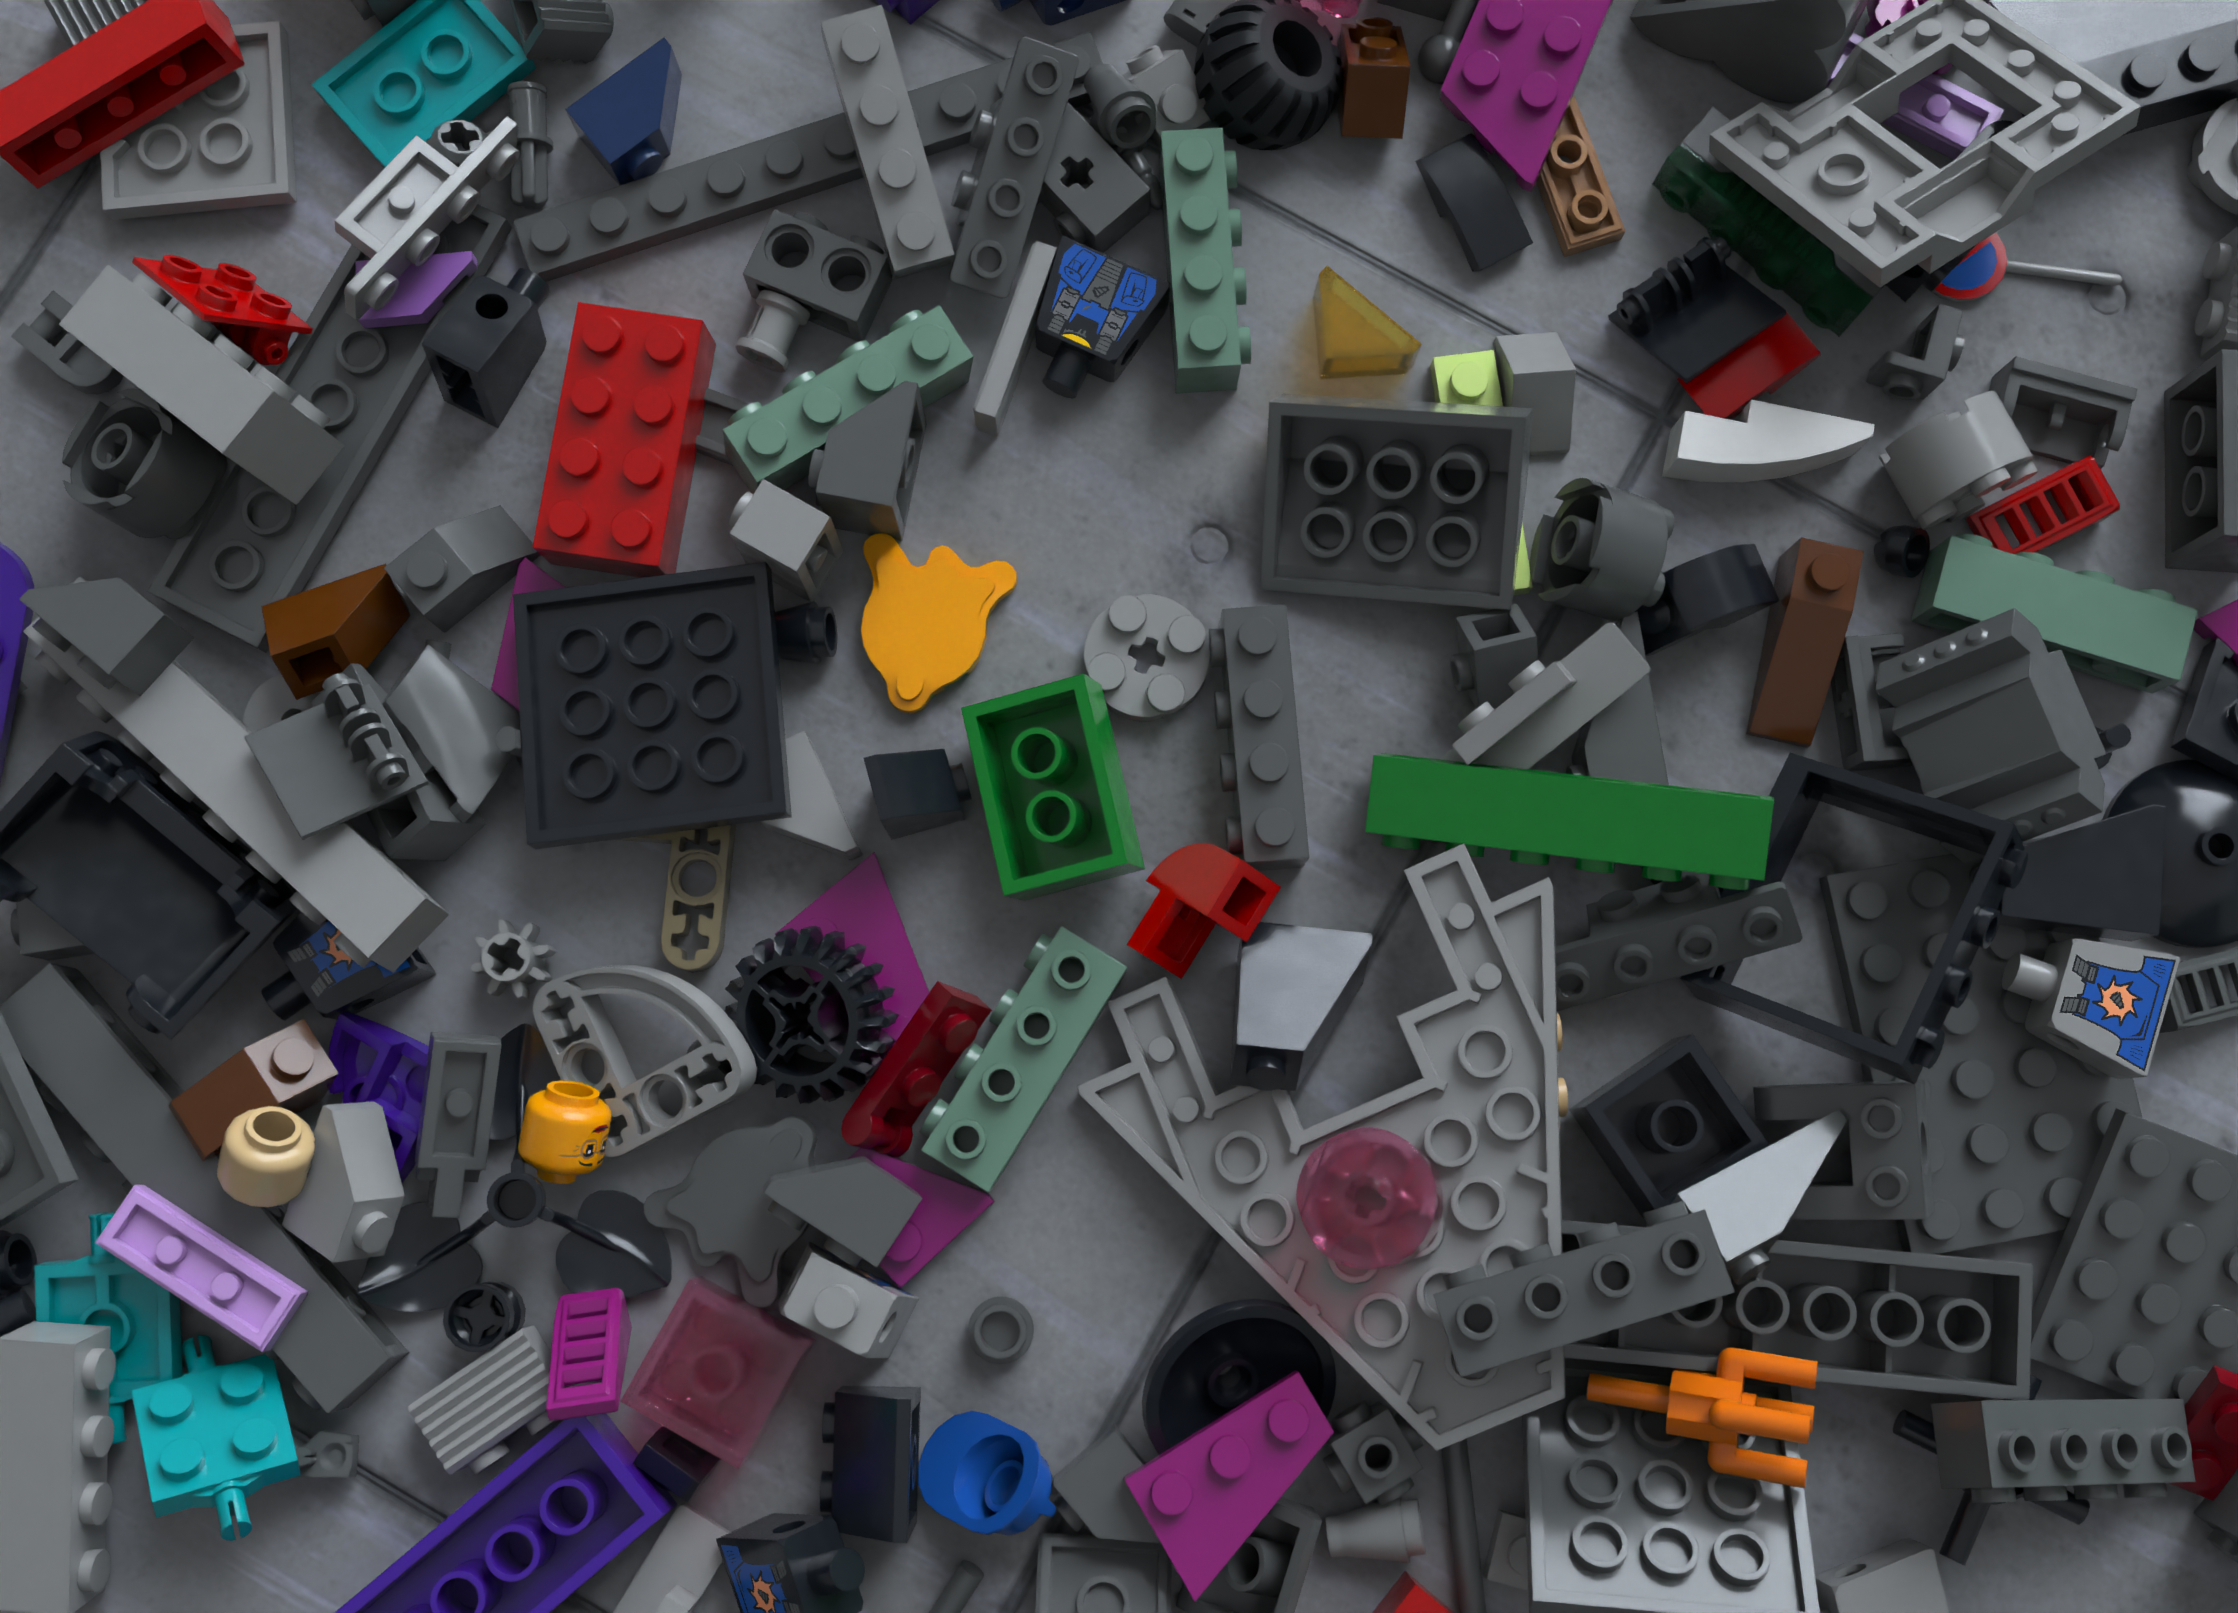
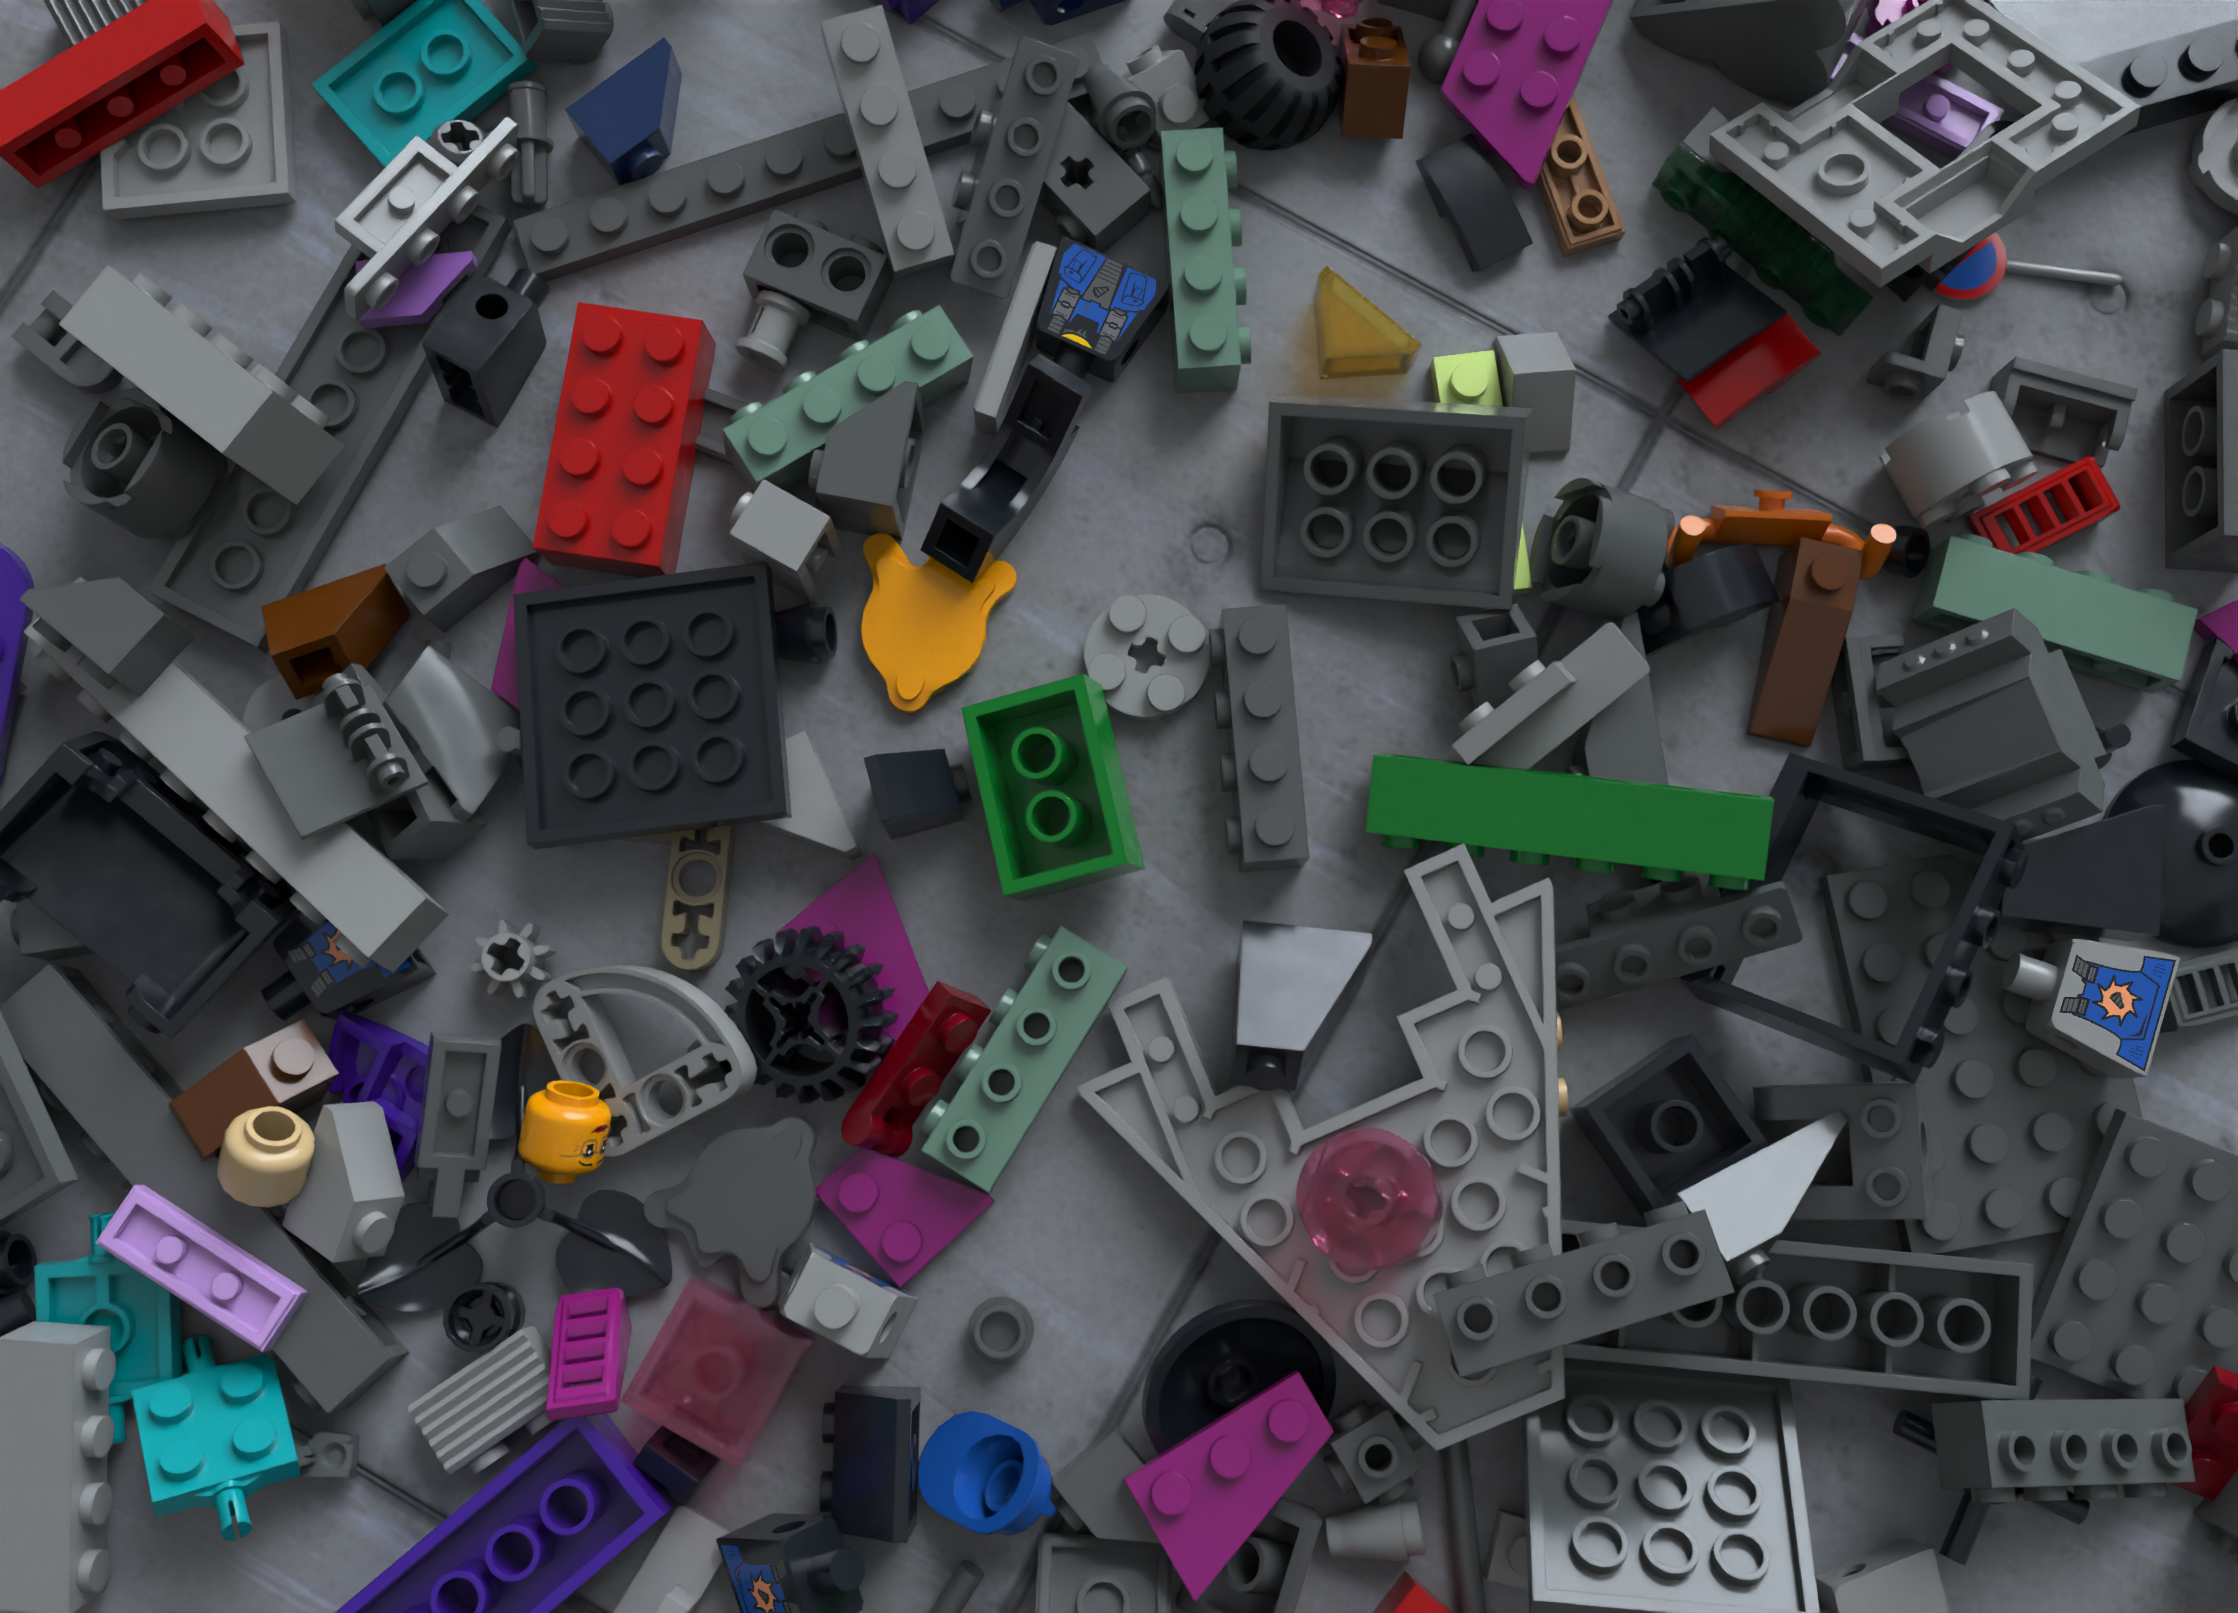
(230, 302): red hinge -> none
(849, 1202): dark grey slope -> none
(1012, 475): none -> black arch
(1197, 891): red brick -> none
(1719, 1410): orange plant -> none
(1759, 443): white slope -> none
(1775, 526): none -> orange piece

